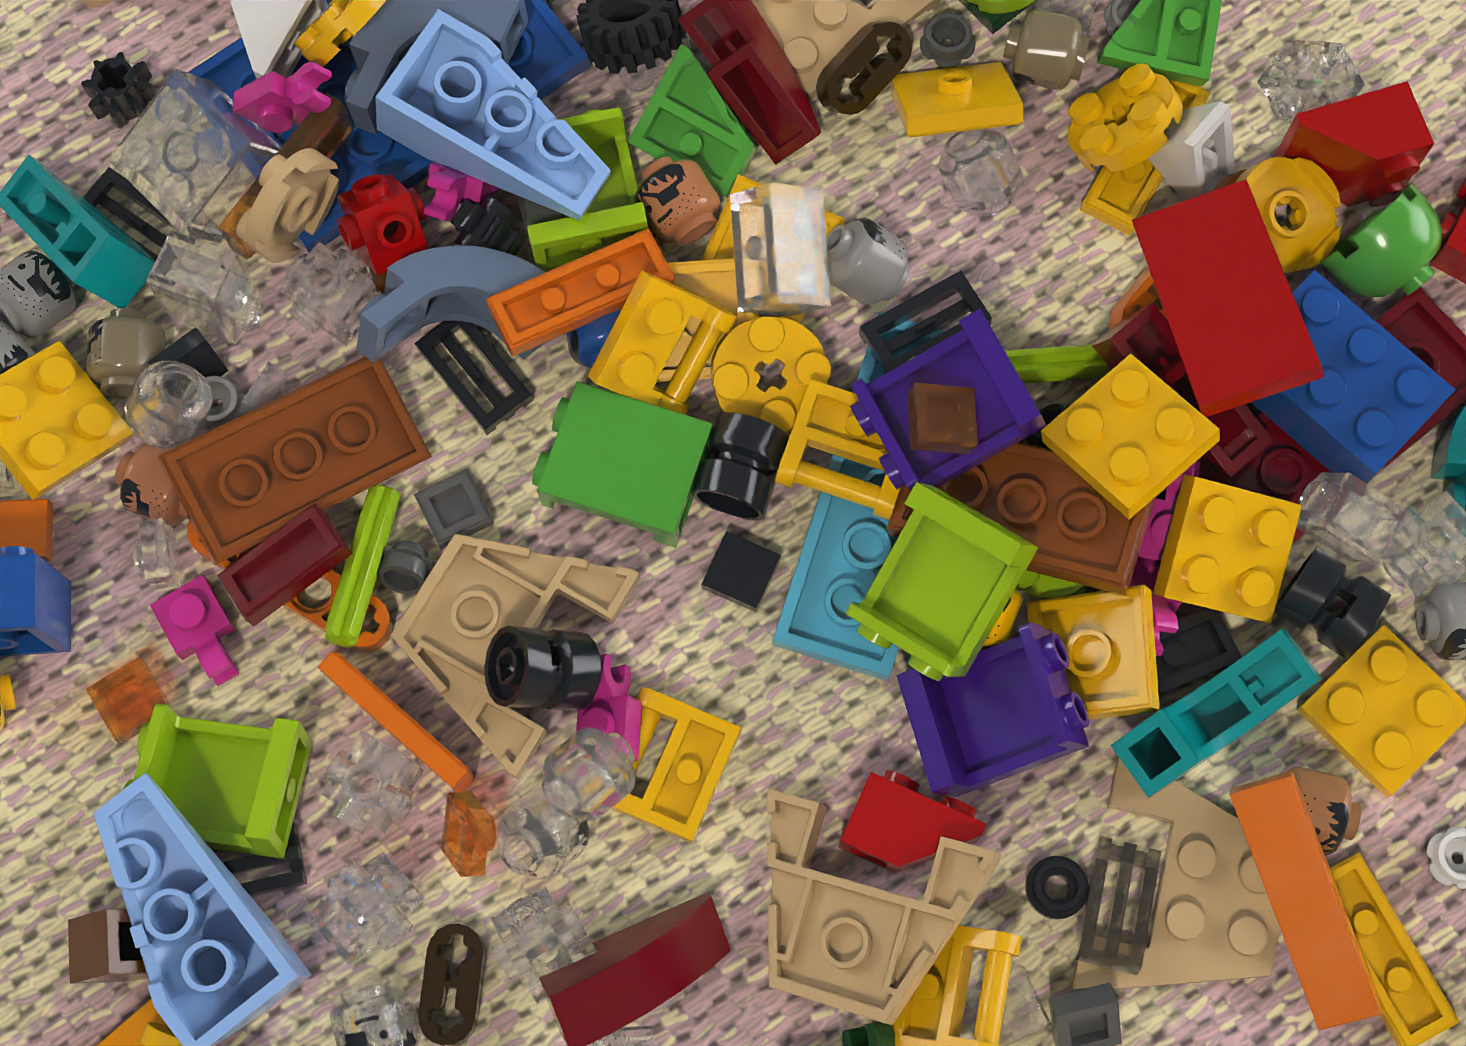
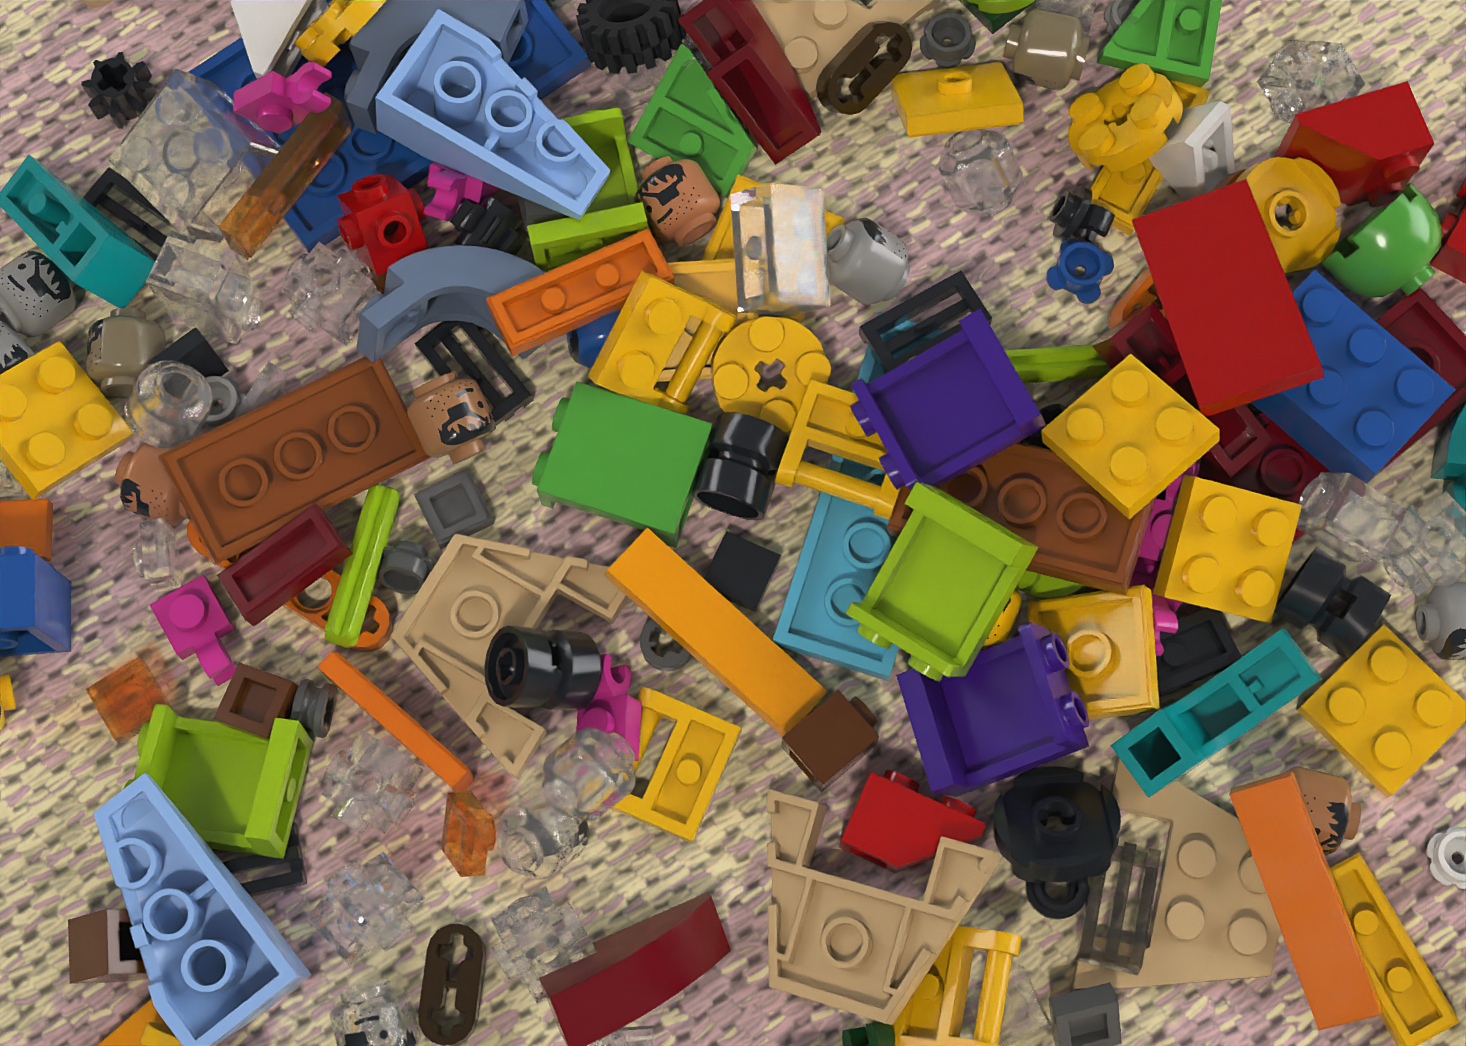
(255, 701): none -> reddish brown tile
(293, 199): tan plate -> none
(314, 706): none -> dark grey bush
(451, 417): none -> medium nougat head
(671, 660): none -> dark grey bush
(715, 632): none -> light orange tile
(831, 739): none -> reddish brown brick
(942, 418): clear orange plate -> none
(1049, 854): none -> black plate
(1078, 217): none -> black plate
(1084, 255): none -> blue plate

